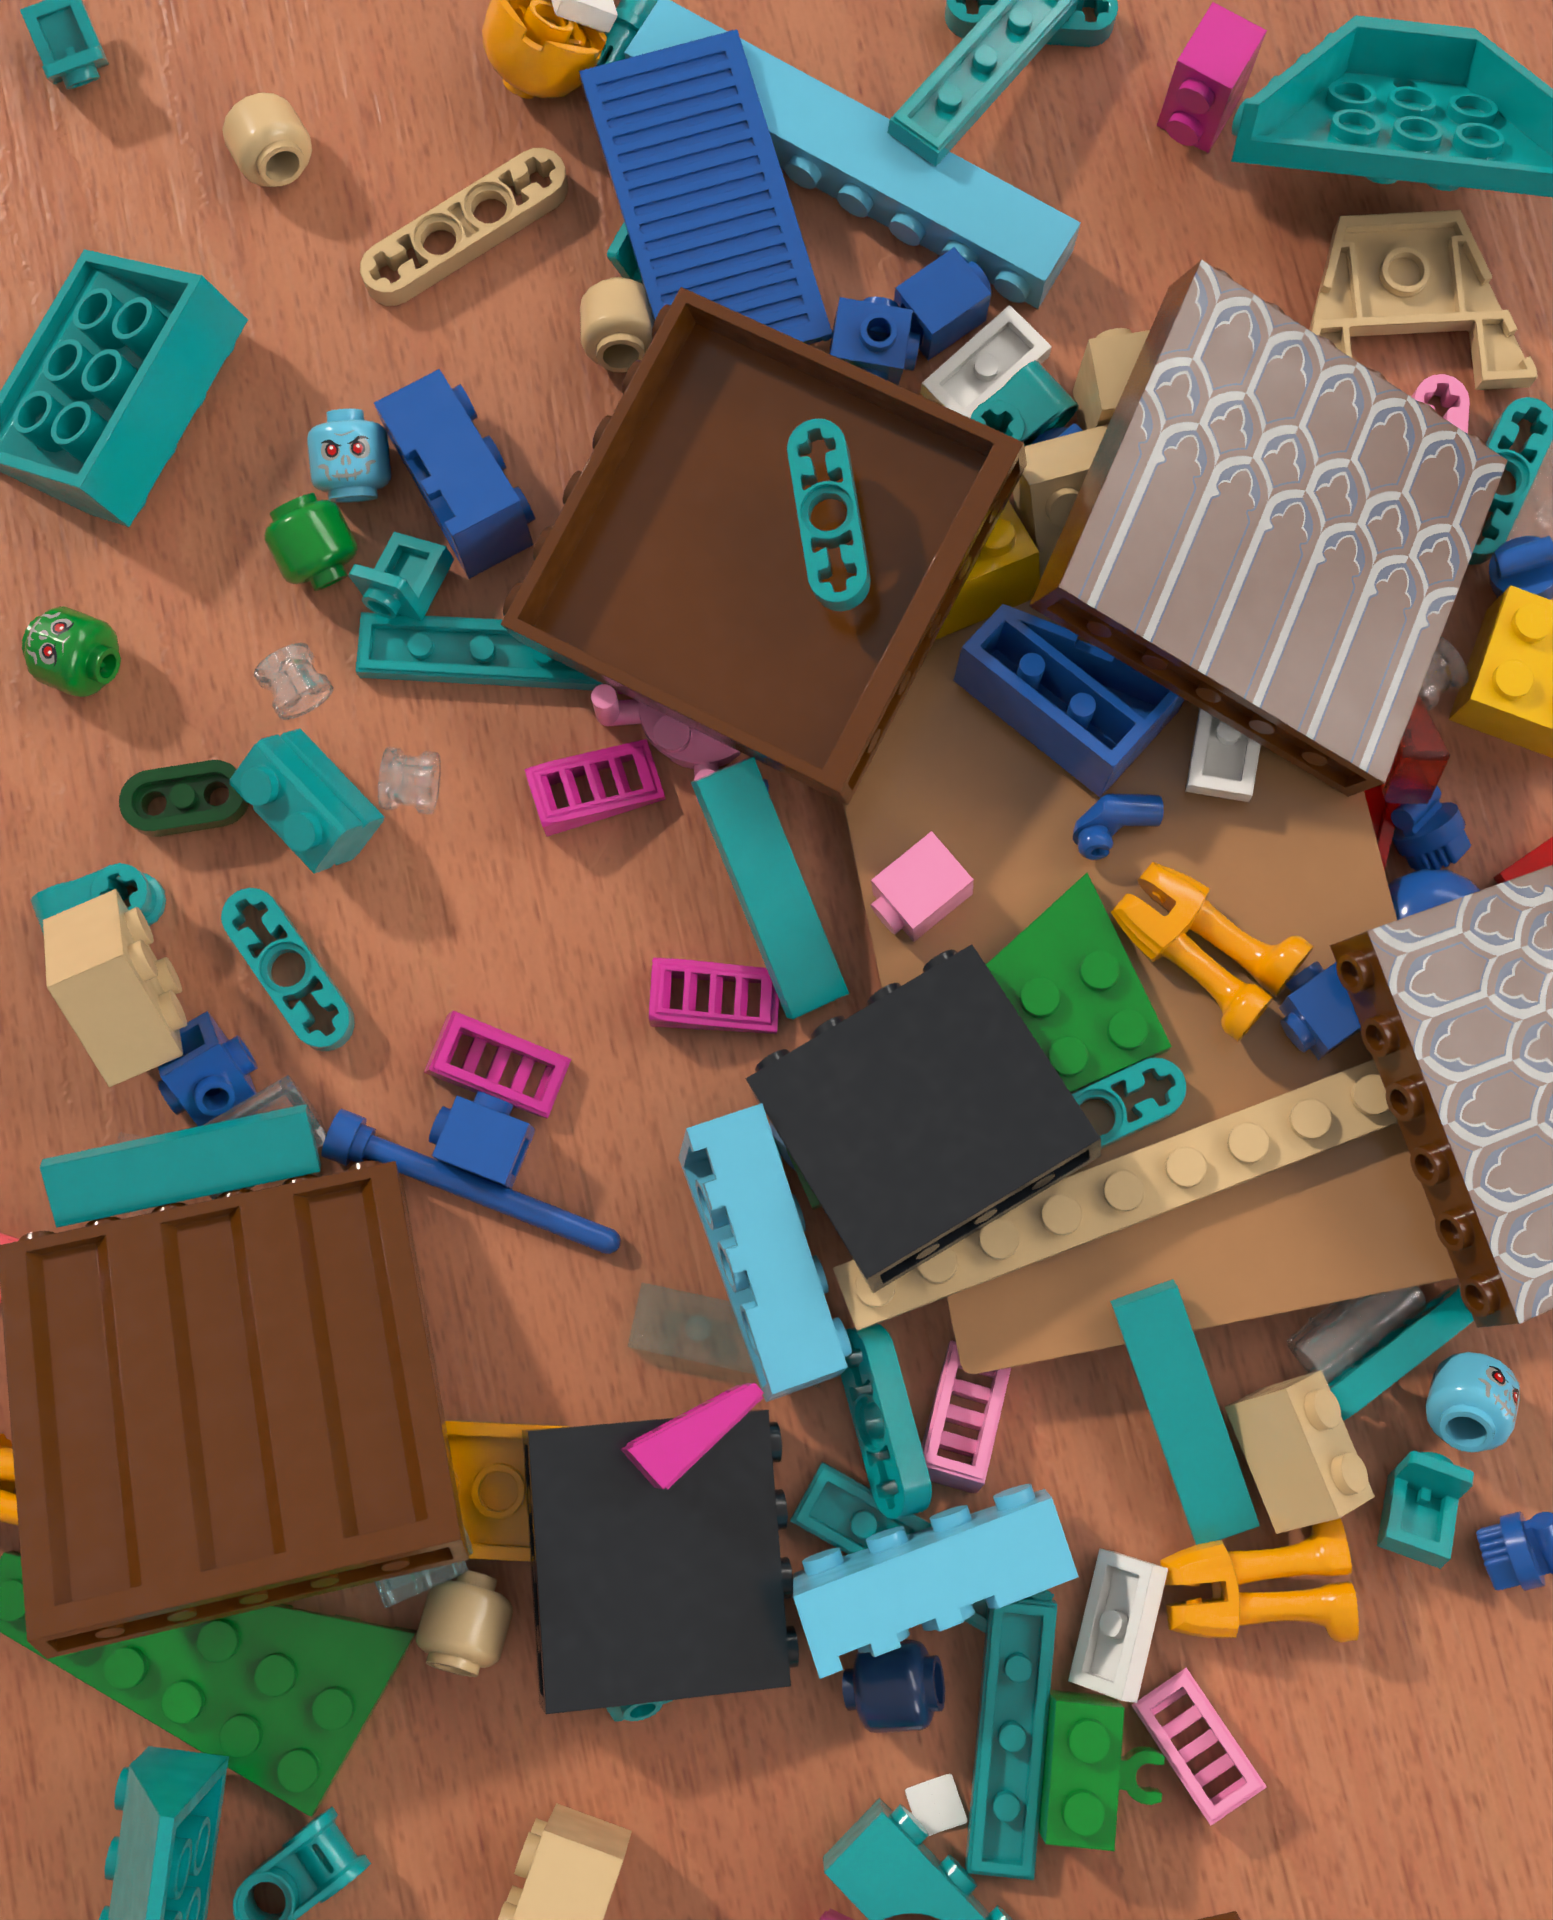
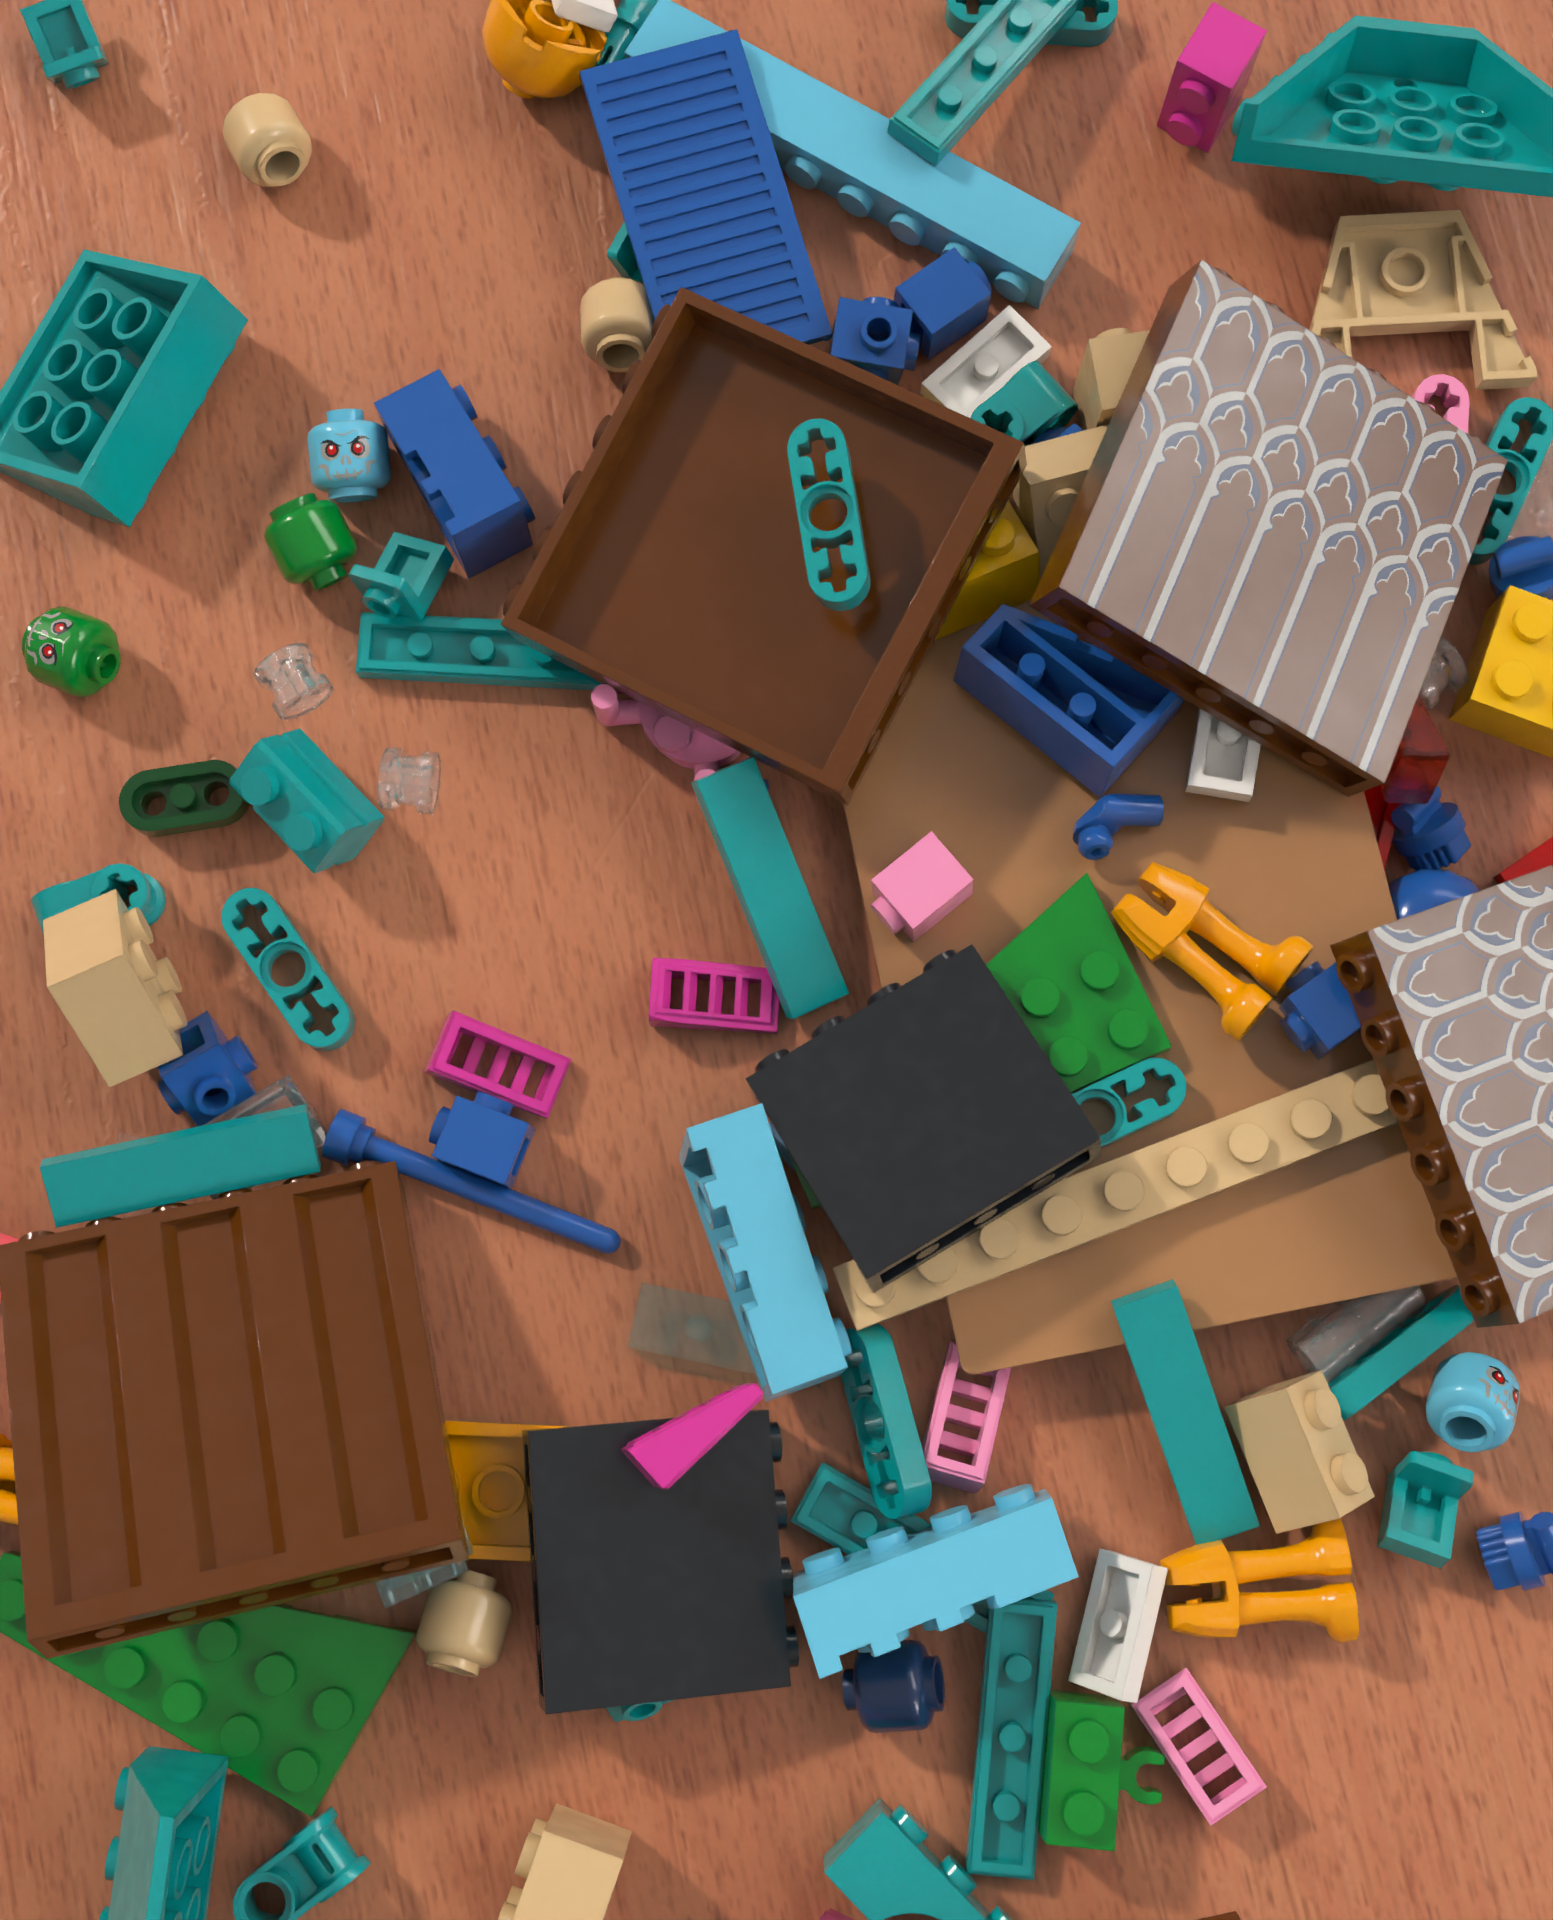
(458, 218): tan beam -> none
(578, 813): dark pink slope -> none
(936, 1804): white sticker -> none

